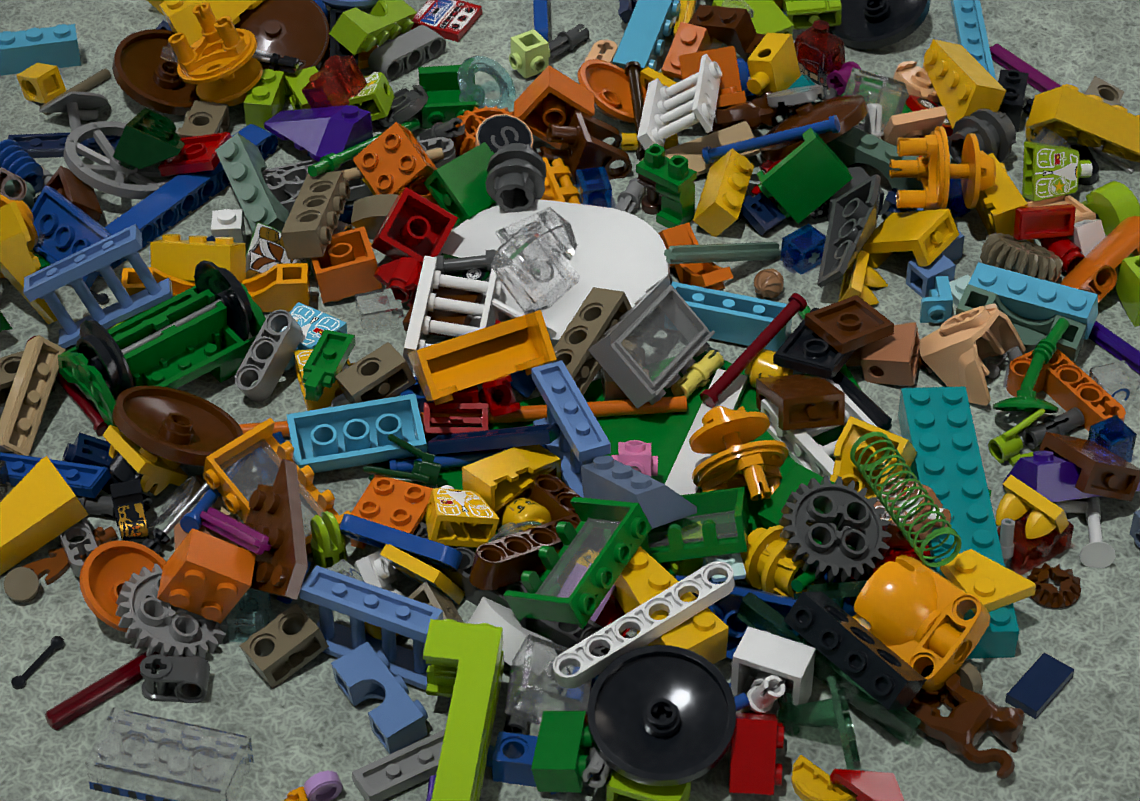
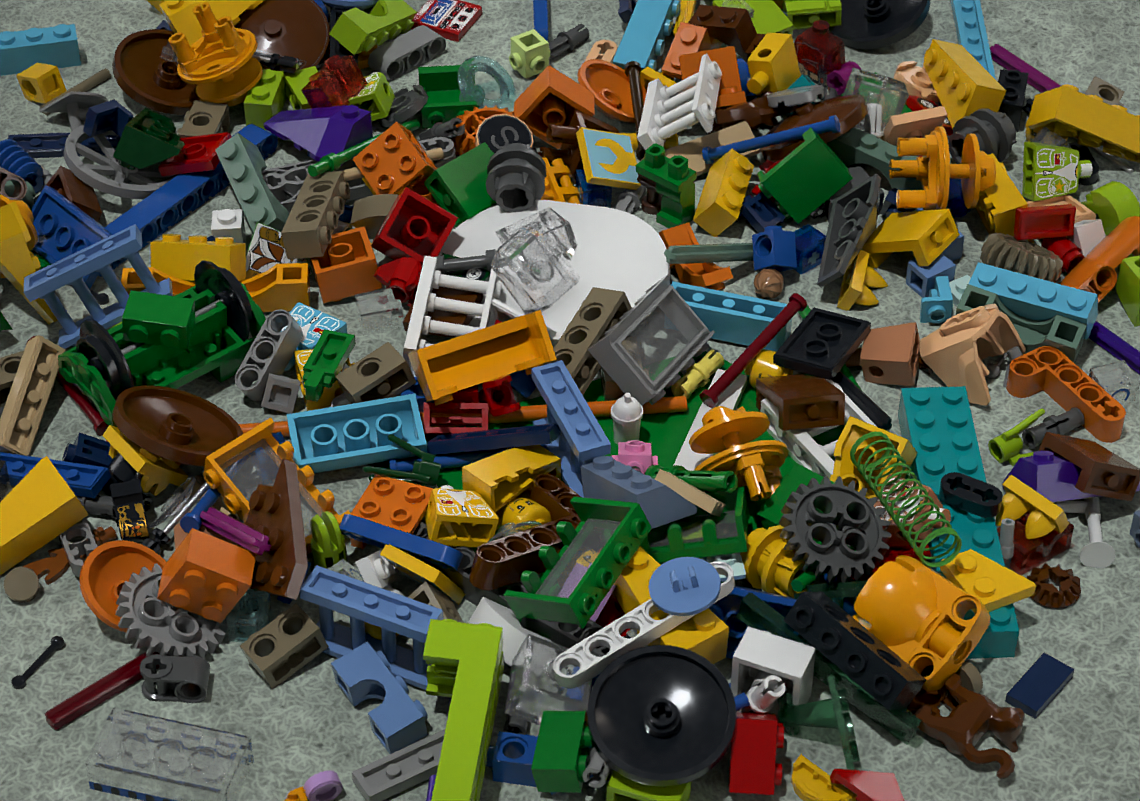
(106, 117): none -> dark blue bracket
(158, 319): none -> green brick
(280, 393): none -> light grey tile
(608, 158): none -> tile
(626, 418): none -> white piece
(684, 586): none -> medium blue piece
(691, 493): none -> tan tile
(703, 480): none -> green pin
(774, 249): none -> blue brick
(849, 324): reddish brown tile -> none
(970, 495): none -> black beam
(1043, 352): green dish -> none
(1114, 436): clear blue brick -> none

